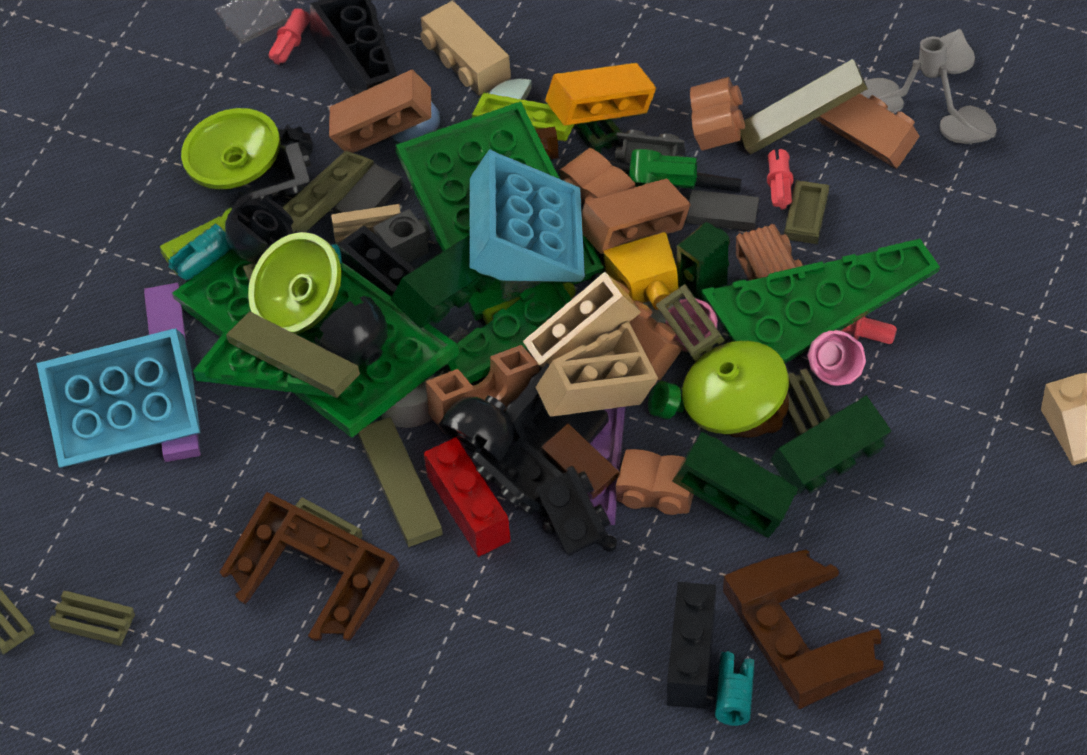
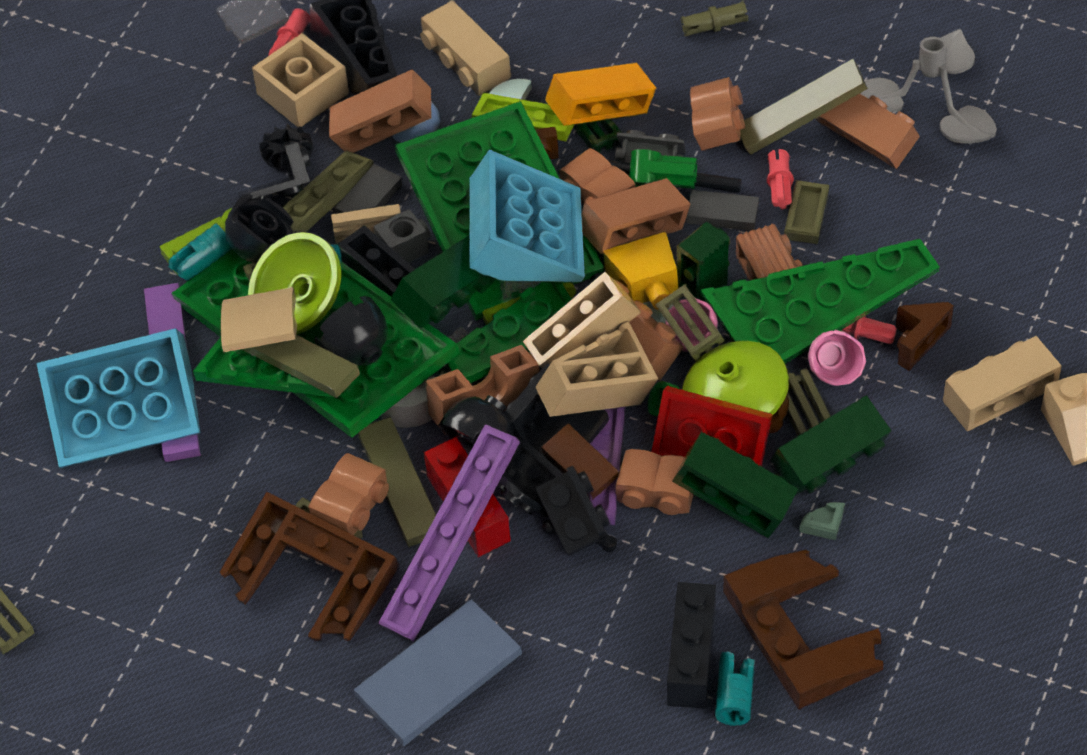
(94, 612): olive tile -> none
(230, 148): lime dish -> none
(258, 319): none -> tan slope
(300, 80): none -> tan brick
(350, 493): none -> nougat brick
(437, 672): none -> sand blue tile
(449, 532): none -> medium lavender tile
(688, 414): none -> red plate
(714, 18): none -> olive pin
(824, 521): none -> sand green tile
(921, 329): none -> reddish brown slope
(1000, 383): none -> tan brick

